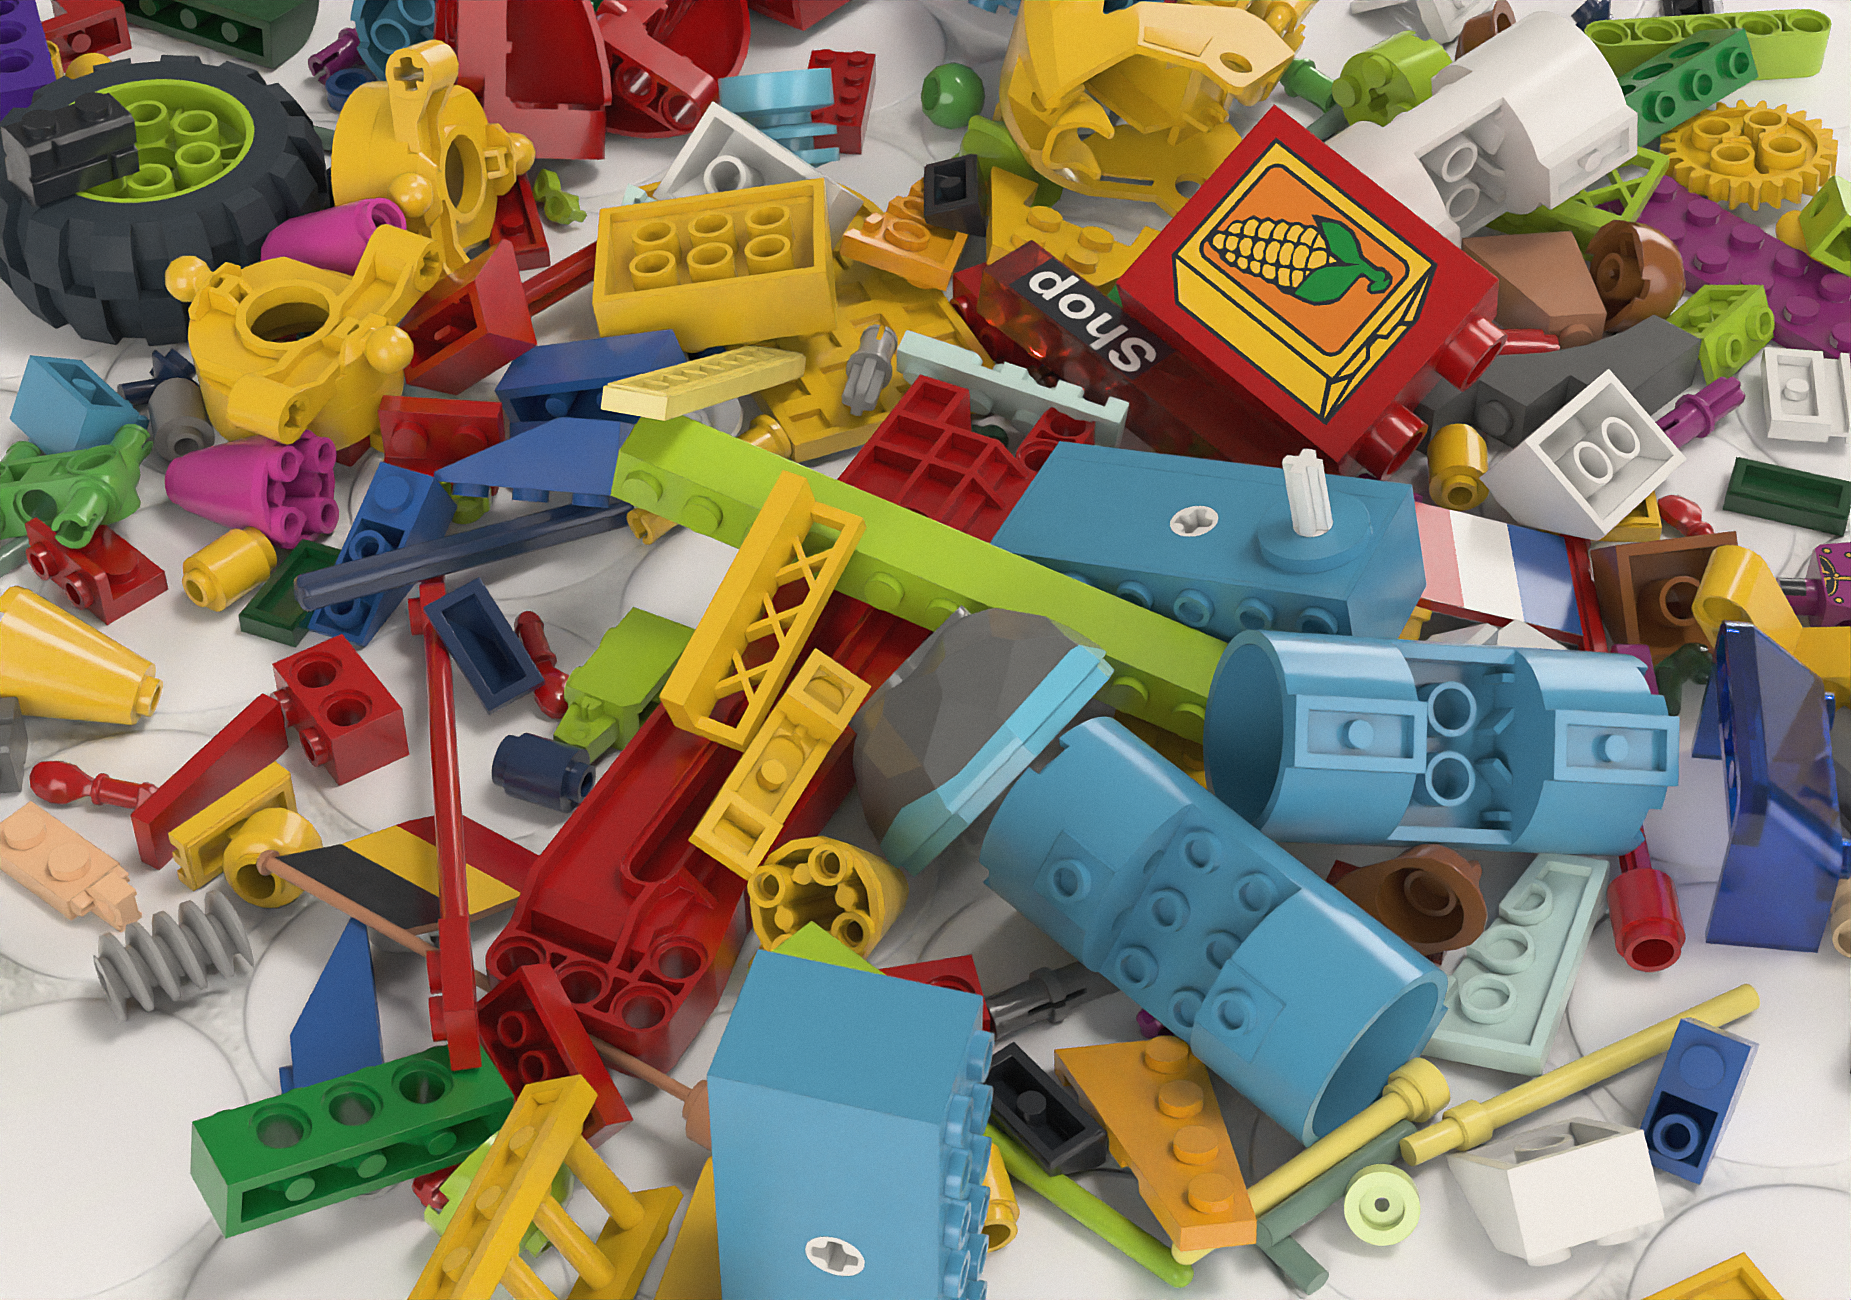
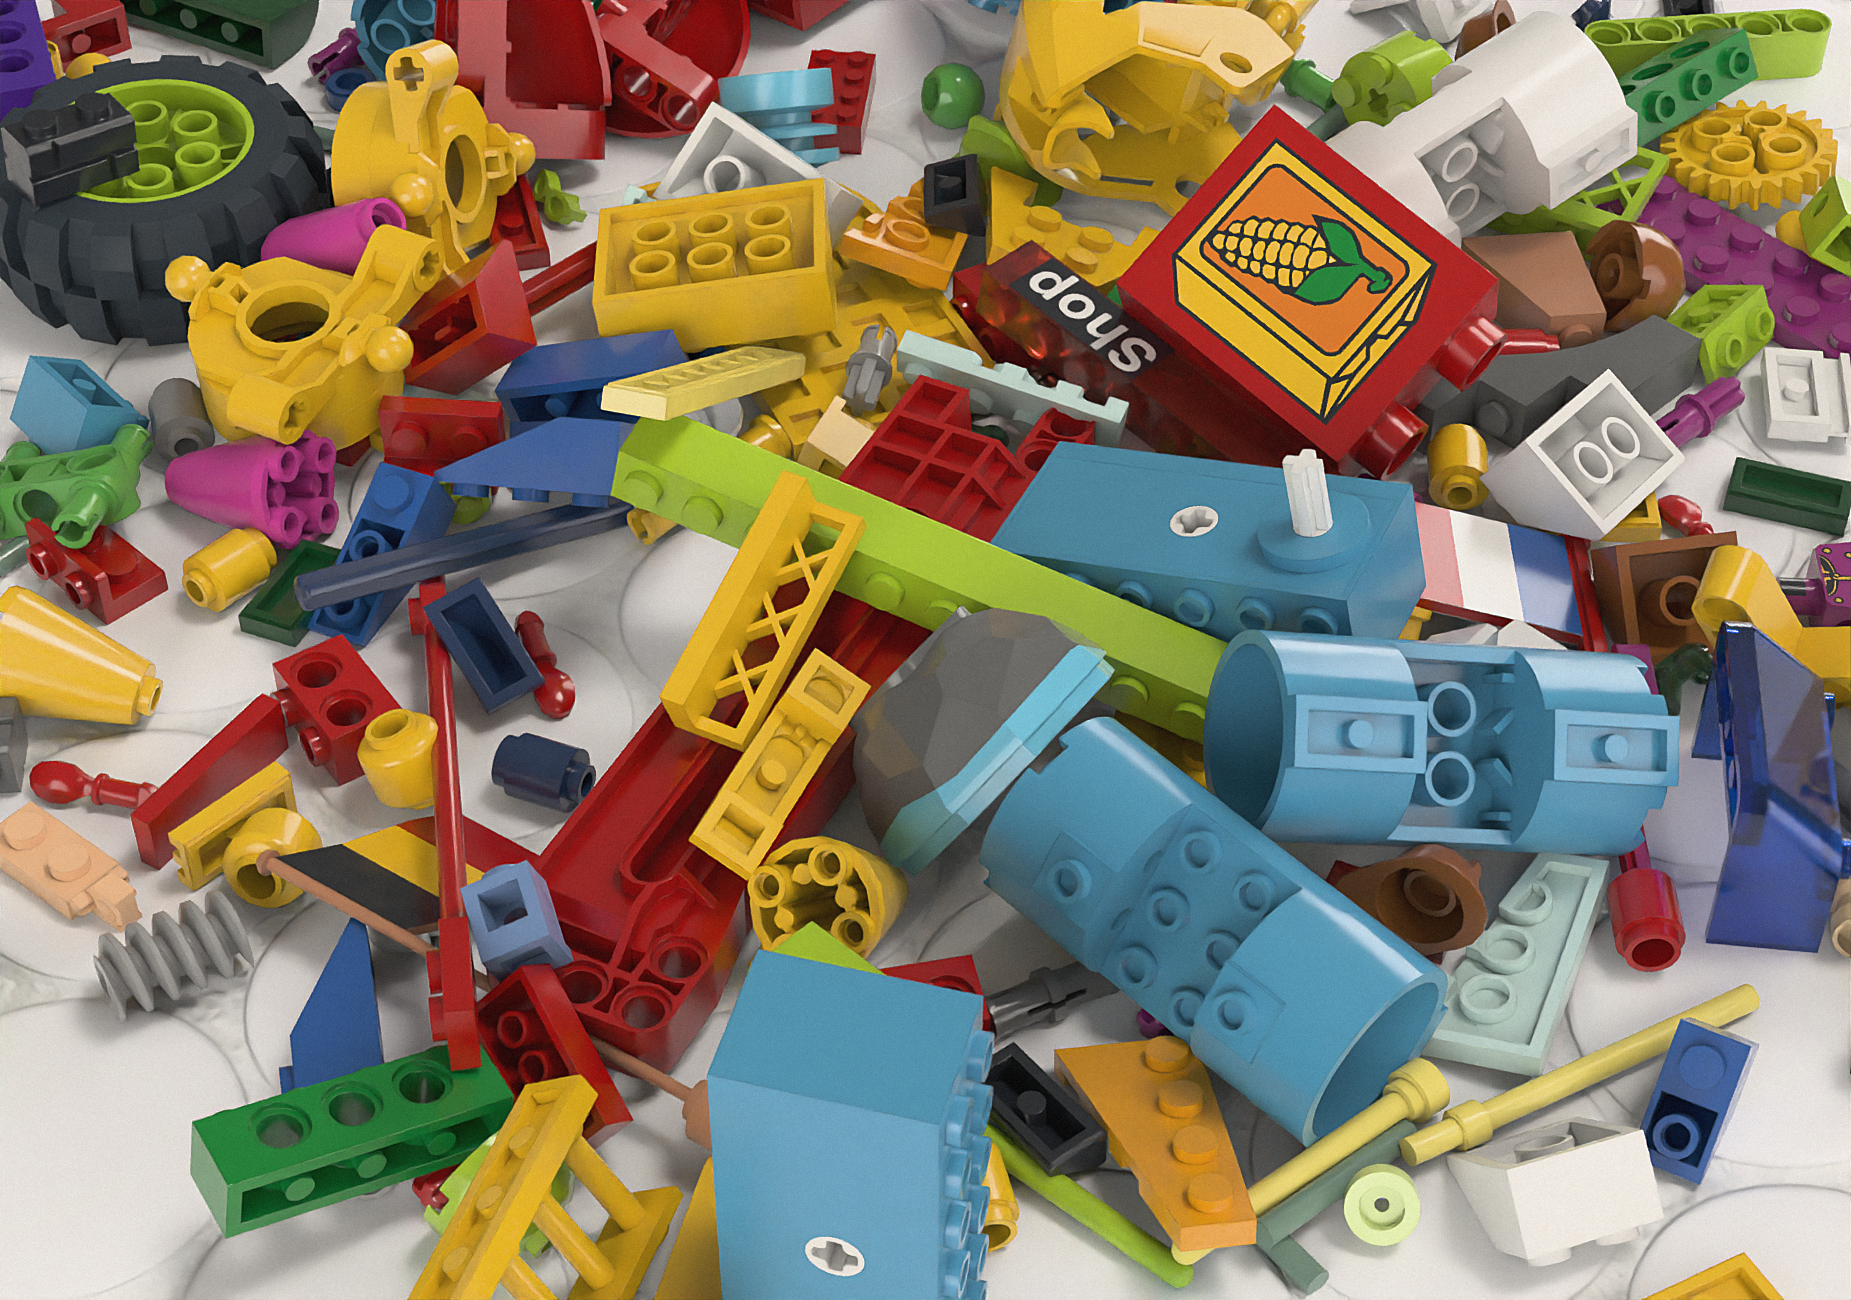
(164, 368): dark blue plate -> none
(398, 758): none -> yellow head
(514, 920): none -> medium blue brick
(621, 682): lime hinge -> none
(835, 440): none -> yellow brick

